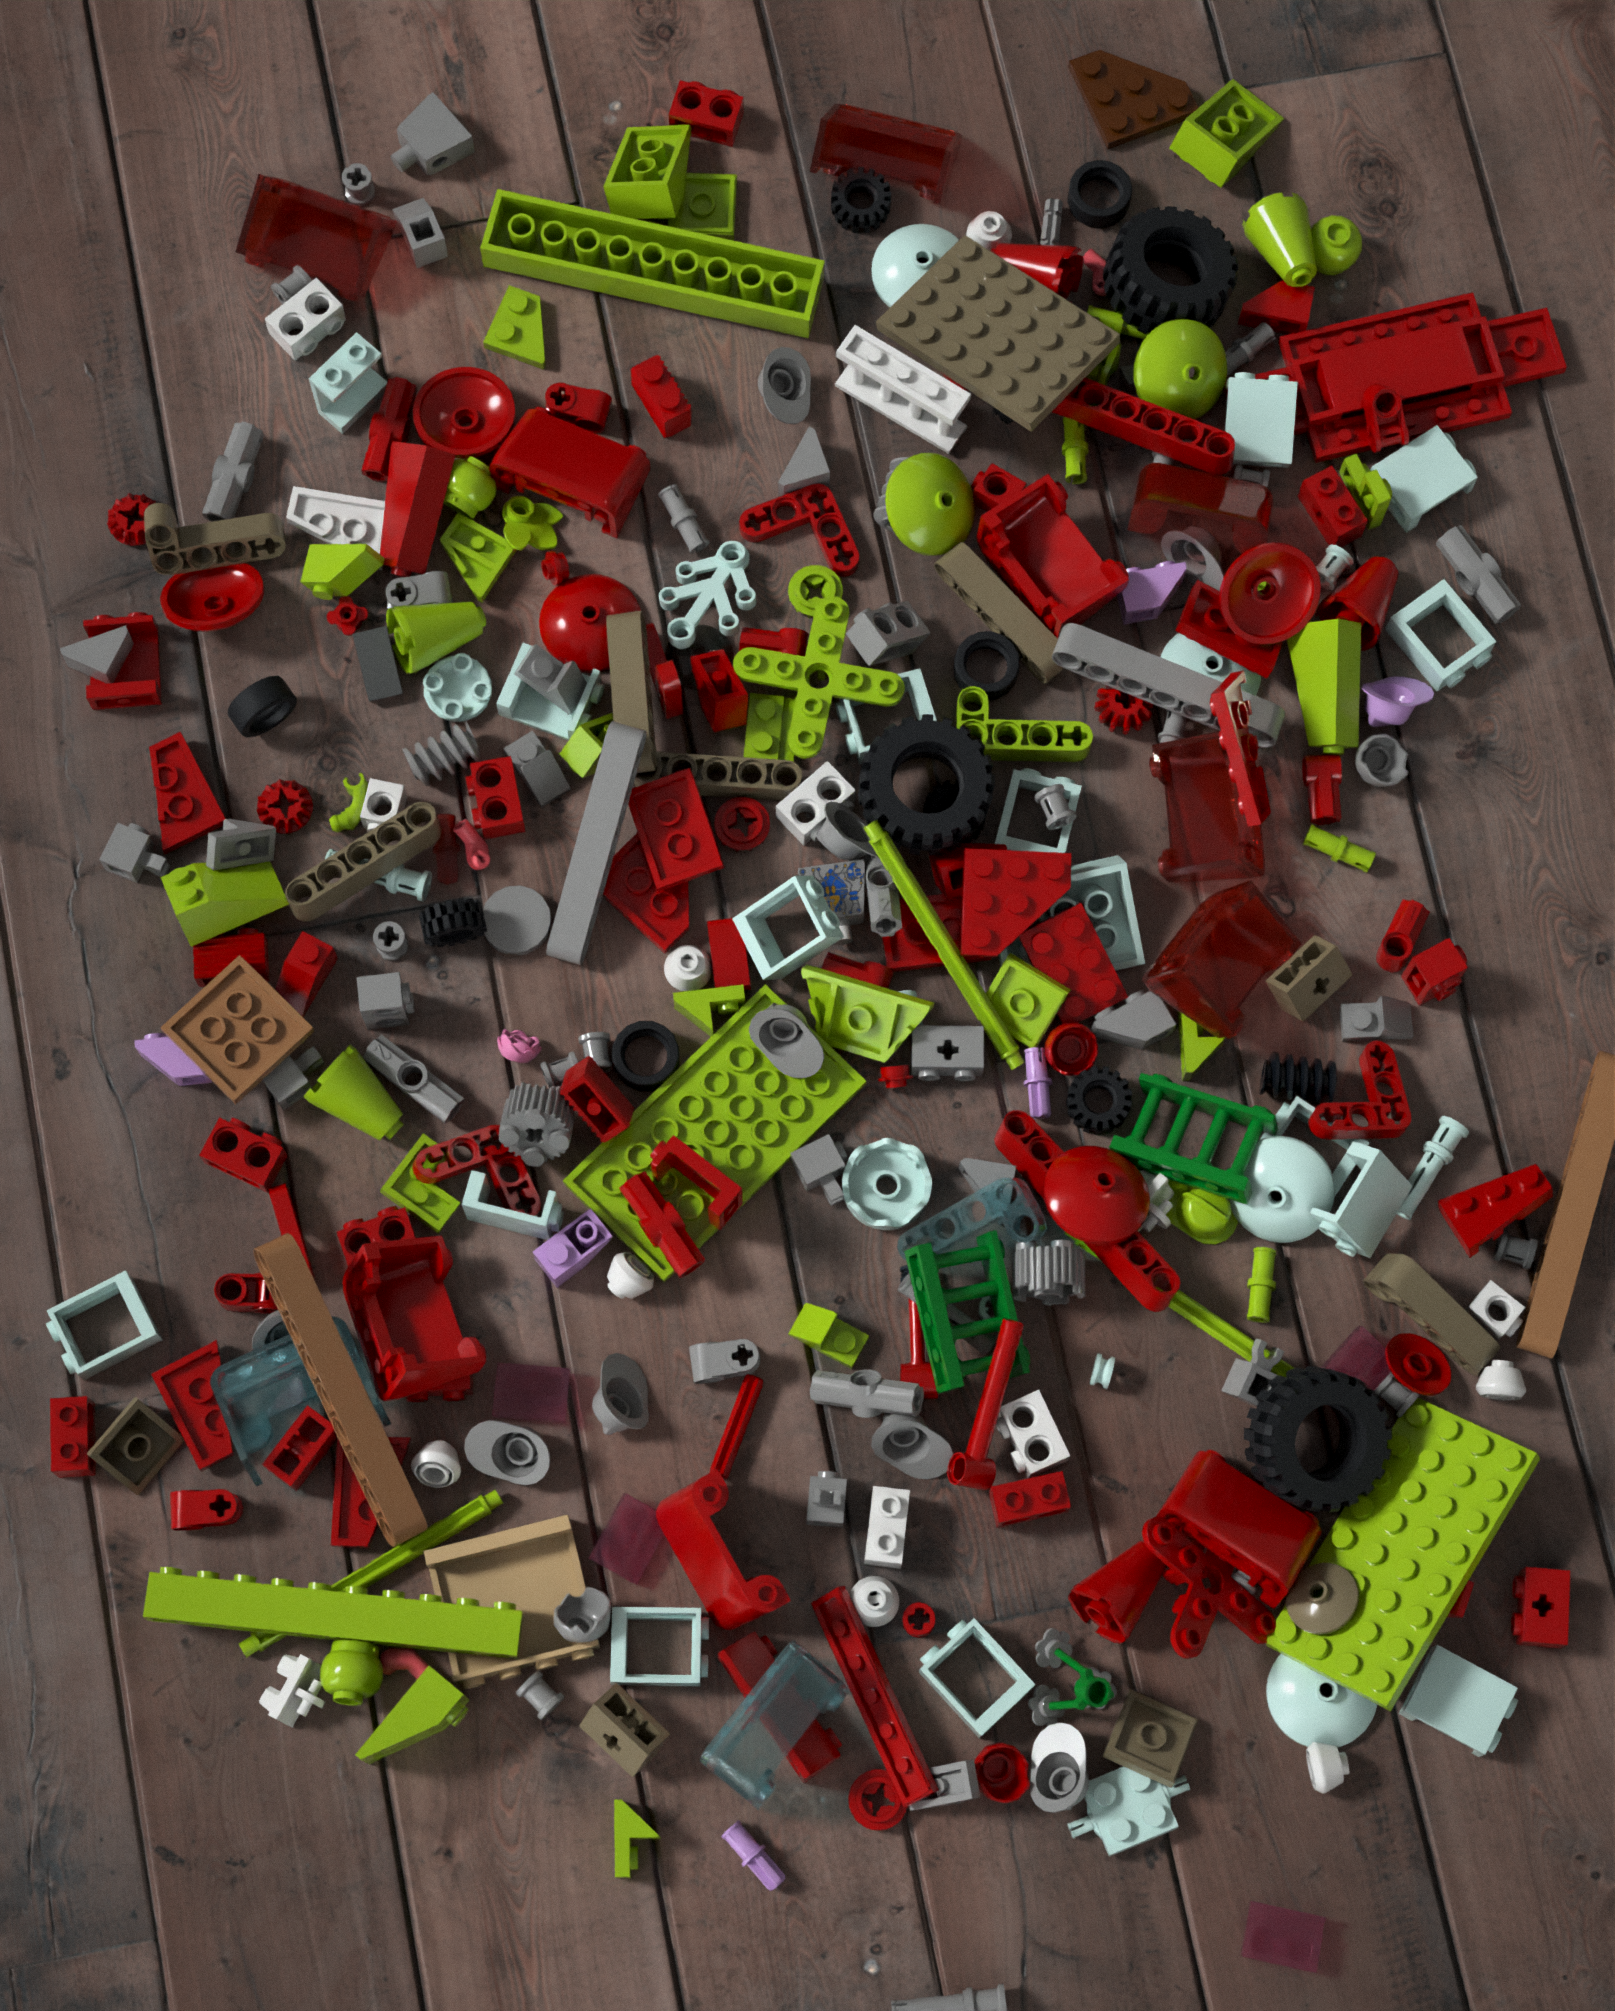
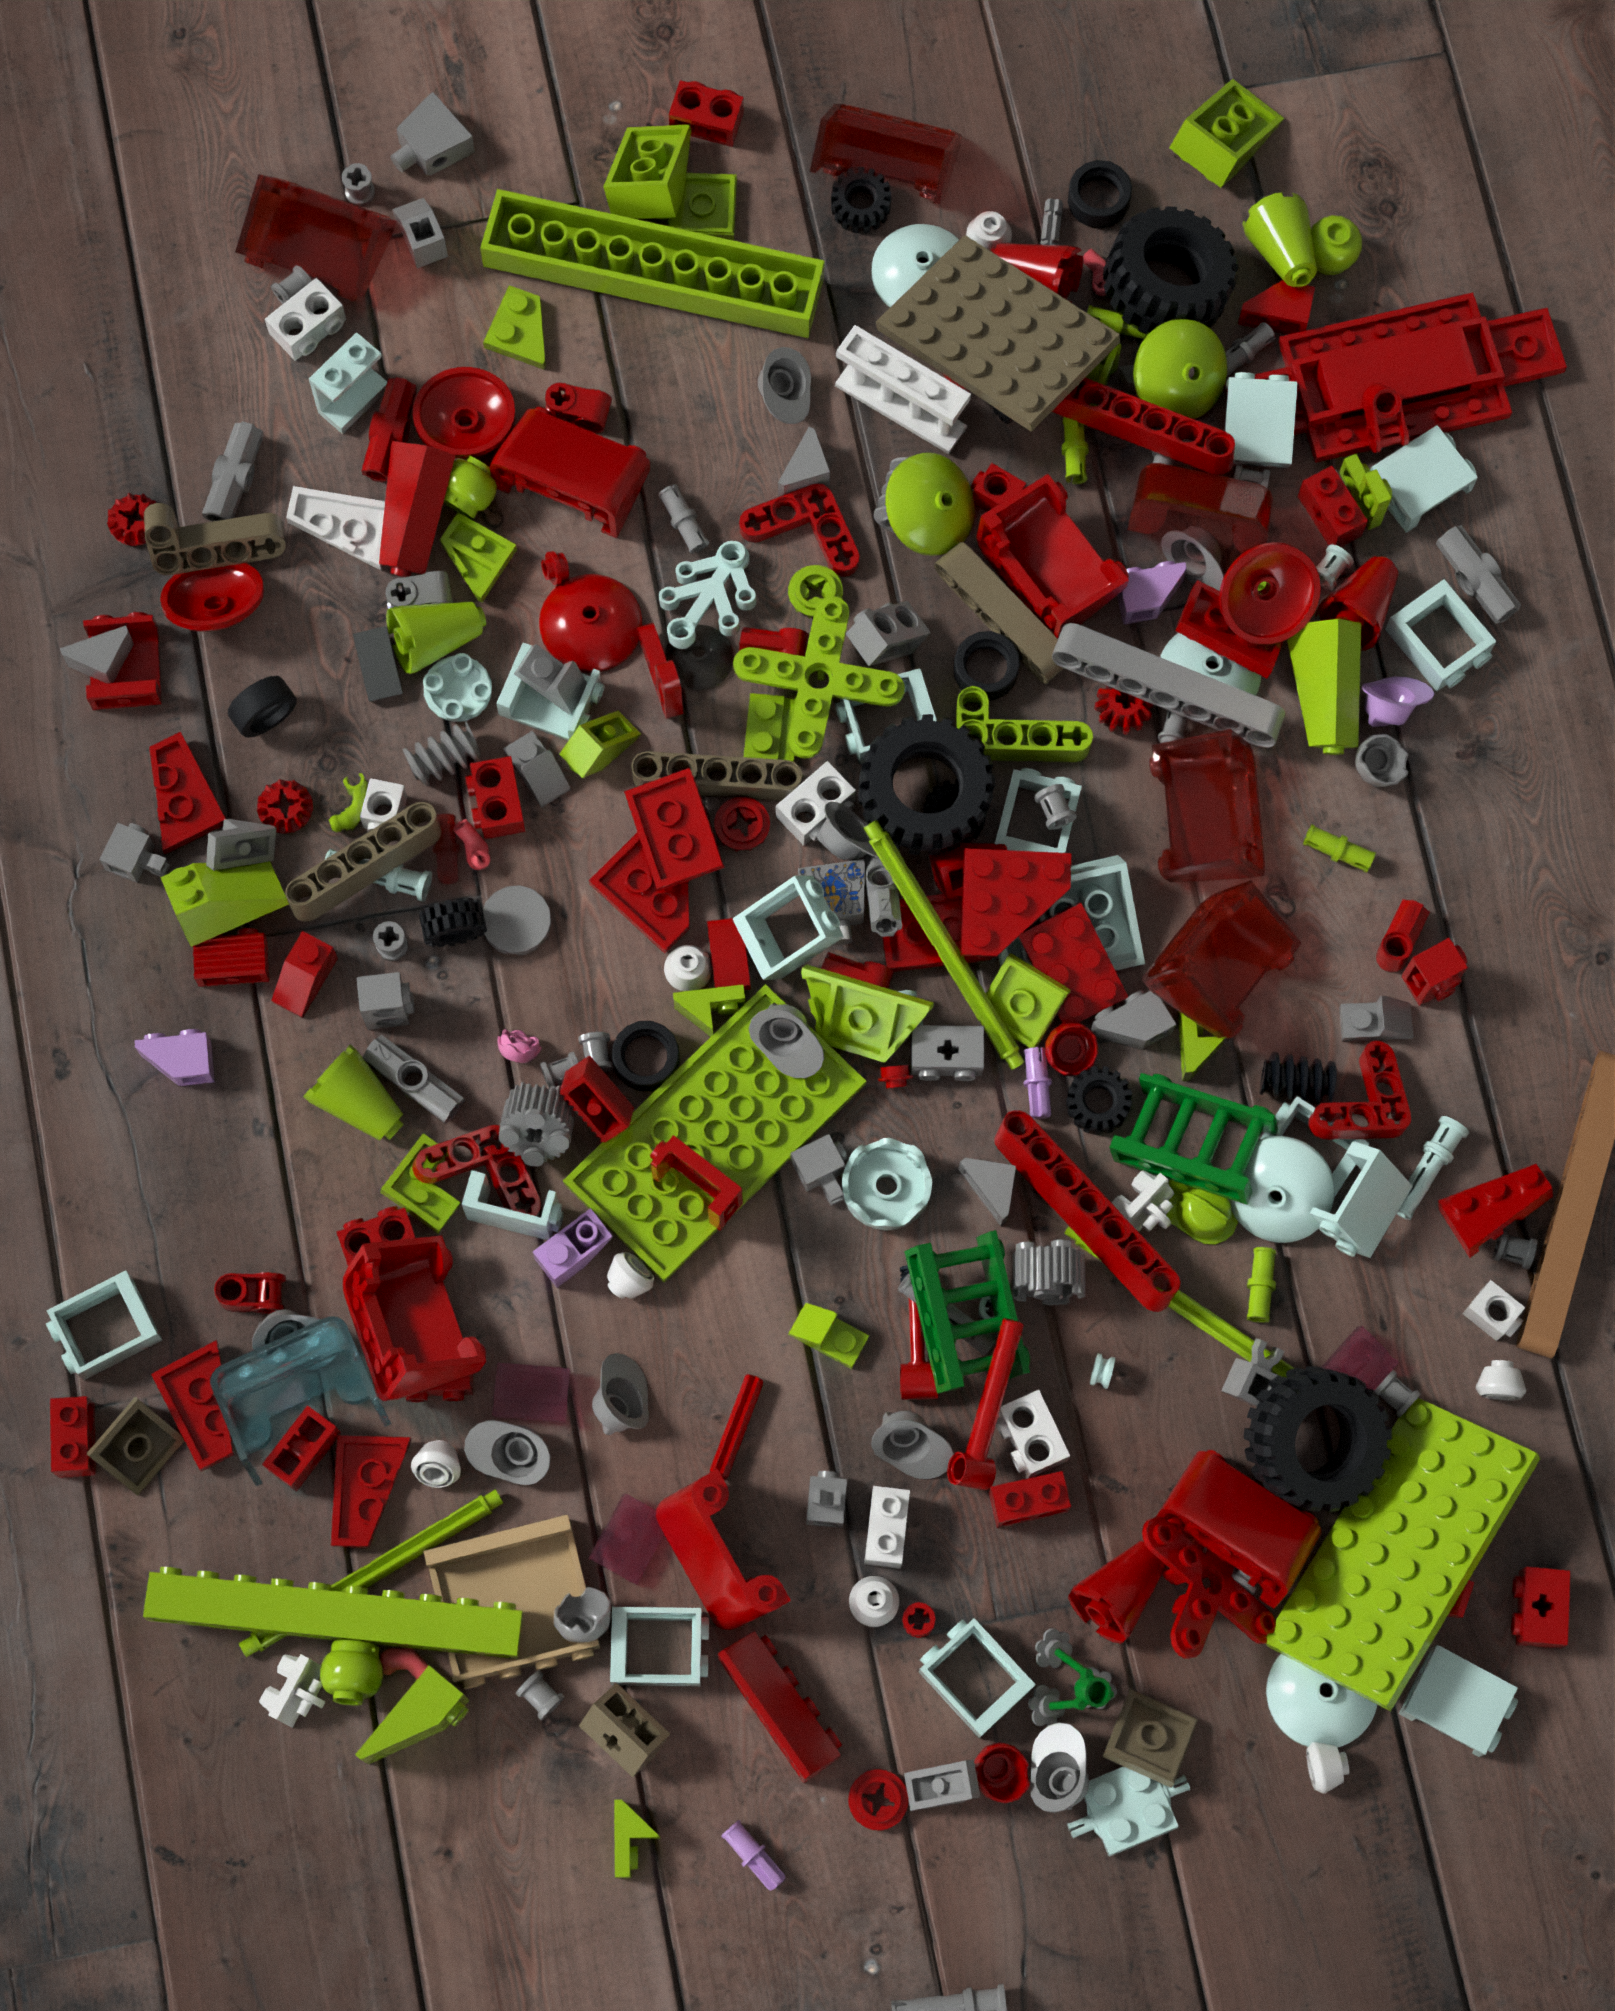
(198, 1509): red piece -> none
(237, 1029): medium nougat plate -> none
(239, 1161): red brick -> none
(287, 1218): red beam -> none
(288, 1079): light grey brick -> none
(338, 568): lime slope -> none
(340, 1389): medium nougat beam -> none
(352, 624): red plate -> none
(530, 523): lime plate -> none
(596, 843): light grey beam -> none
(632, 679): dark tan beam -> none
(661, 396): red brick -> none
(662, 1224): red piece -> none
(716, 1361): light grey piece -> none
(719, 690): red slope -> none
(772, 1722): clear light blue windscreen -> none
(866, 1393): light grey piece -> none
(874, 1696): red tile -> none
(966, 1224): clear light blue beam -> none
(1086, 1206): red dish -> none
(1129, 97): reddish brown plate -> none
(1241, 747): red wing -> none
(1282, 1937): clear pink plate -> none
(1309, 978): dark tan brick -> none
(1323, 777): red piece -> none
(1330, 1610): dark tan dish -> none
(1408, 1285): dark tan beam -> none
(1418, 1364): red dish -> none

